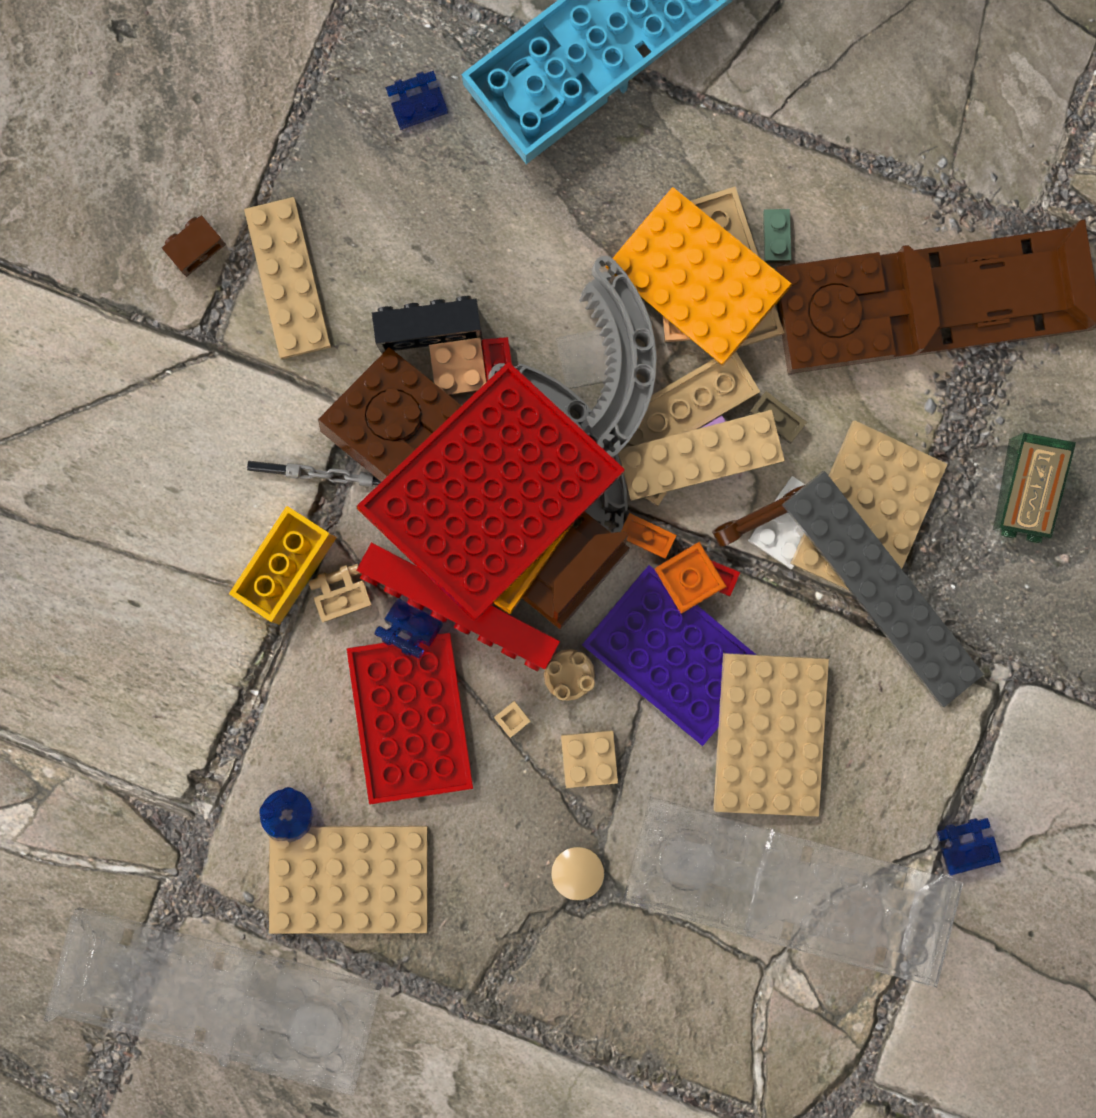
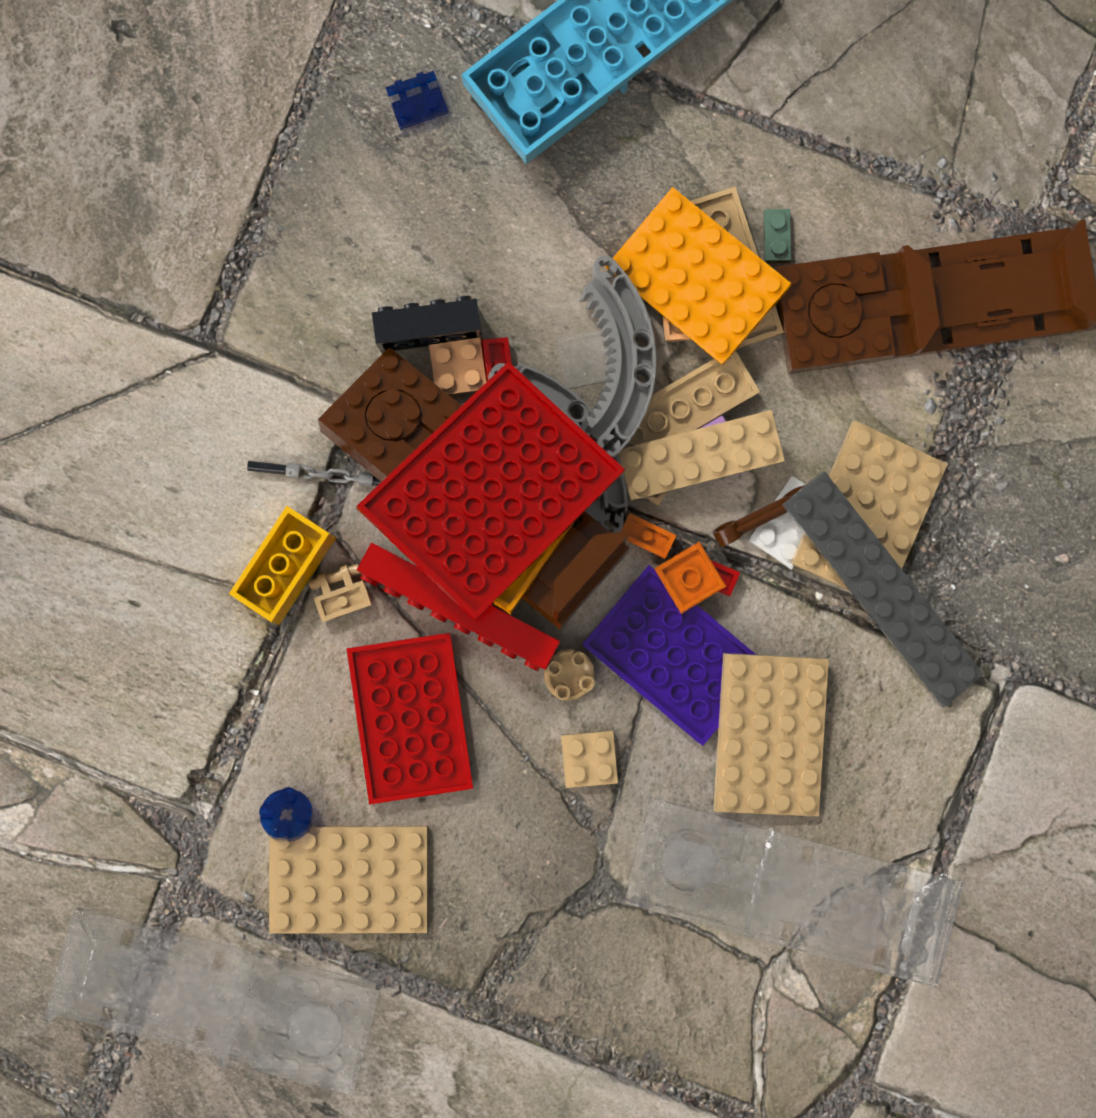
(193, 245): reddish brown brick -> none
(287, 278): tan plate -> none
(412, 622): clear blue plate -> none
(512, 719): tan plate -> none
(577, 873): tan dish -> none
(786, 421): dark tan plate -> none
(971, 854): clear blue plate -> none
(1032, 486): slope -> none

